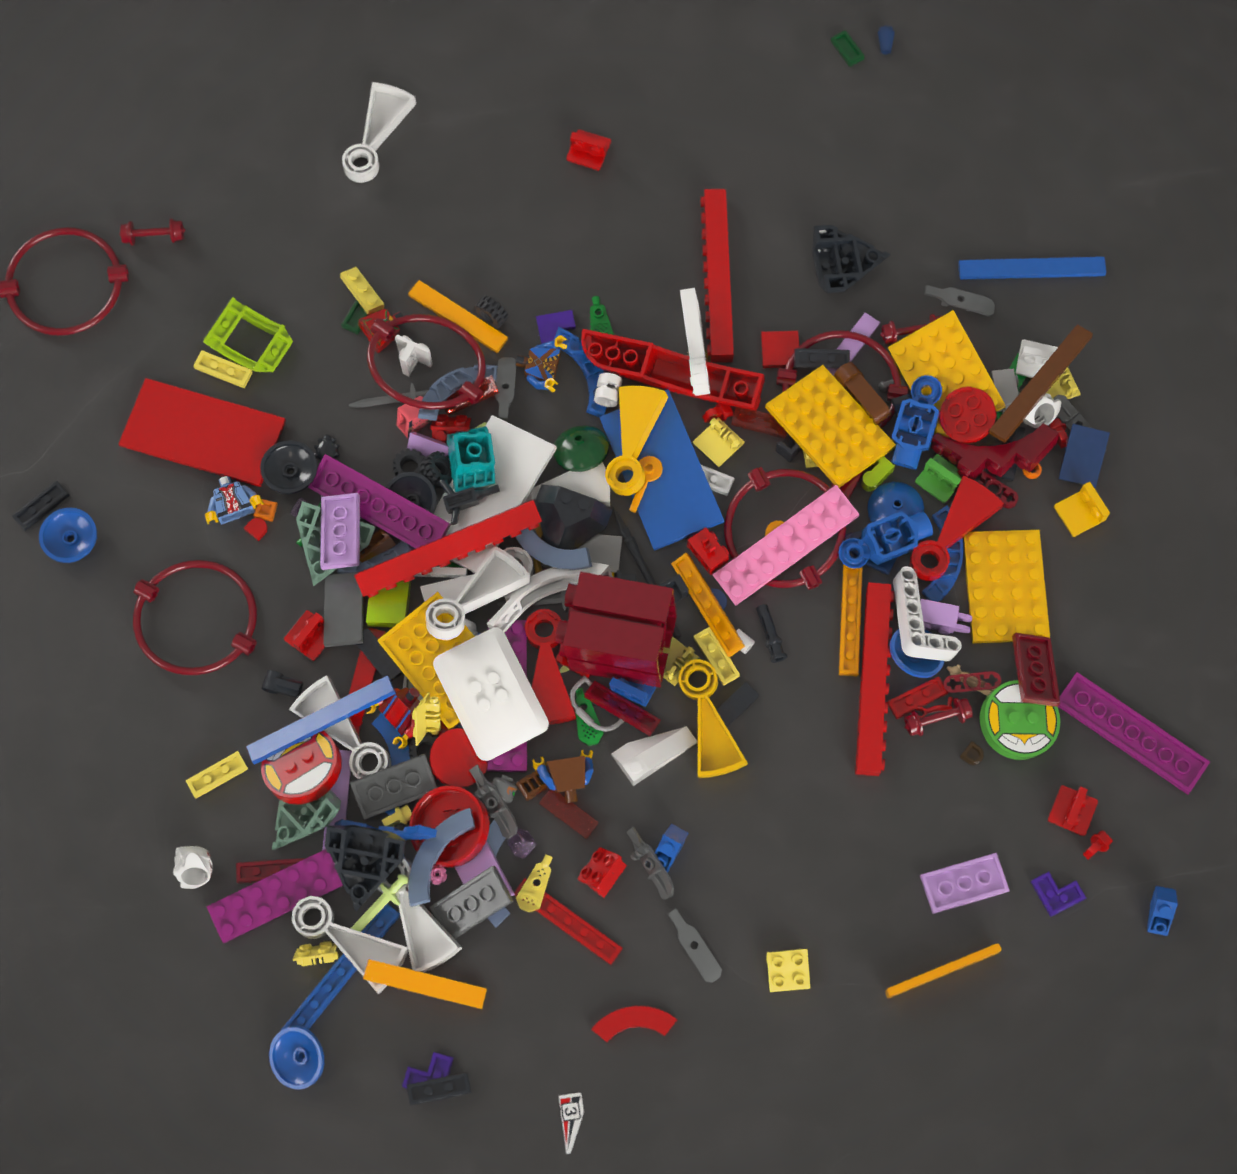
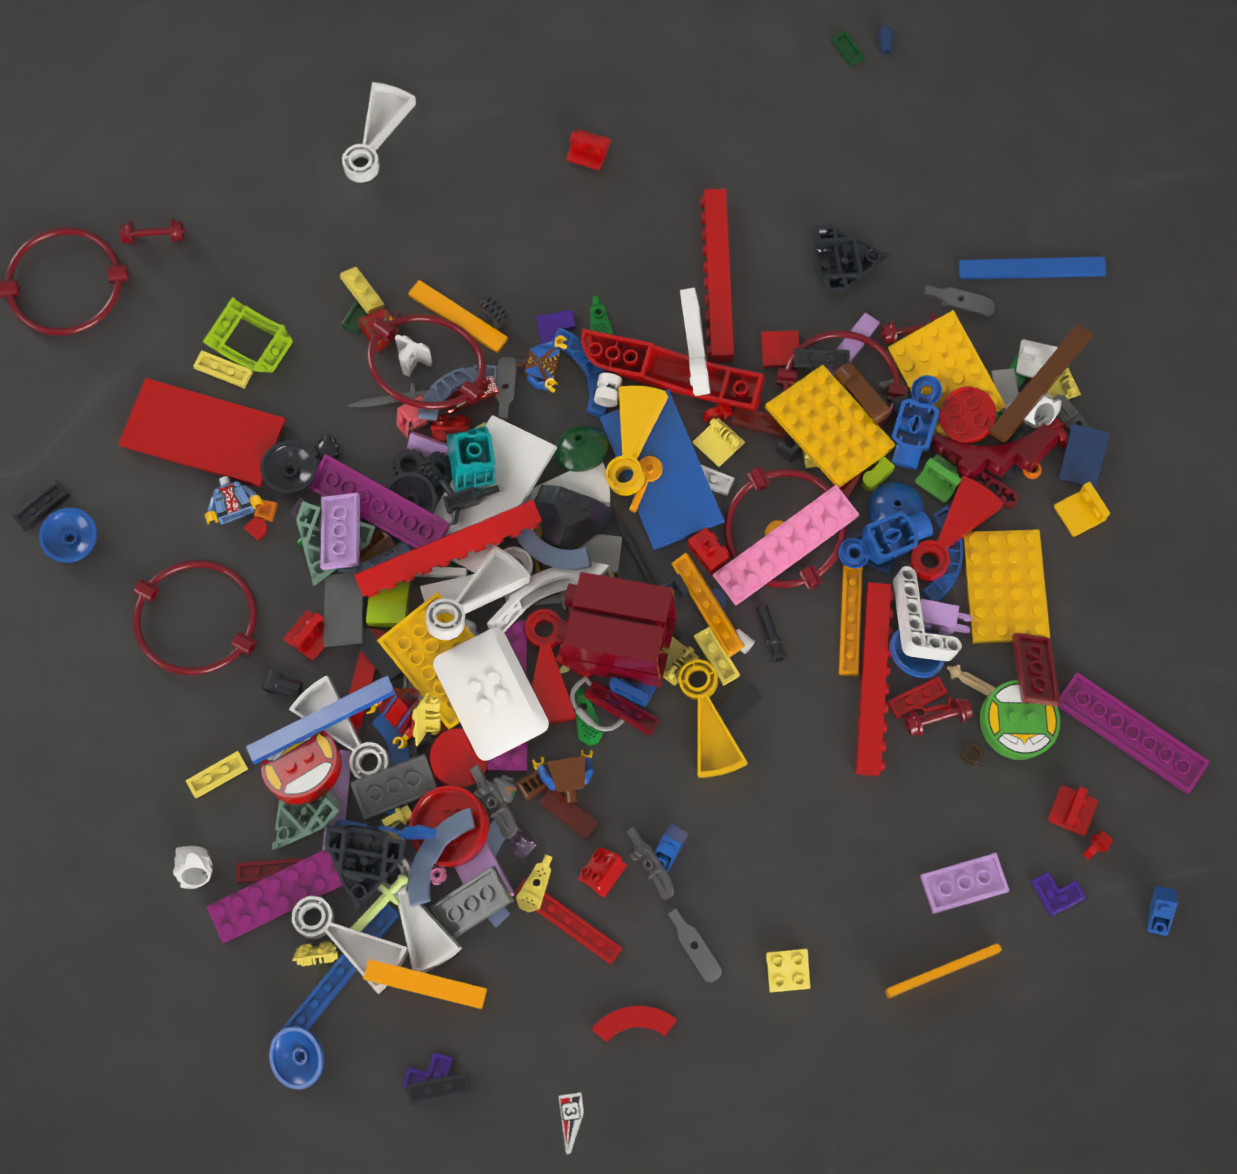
(647, 755): white wedge -> none
(966, 676): dark red beam -> none

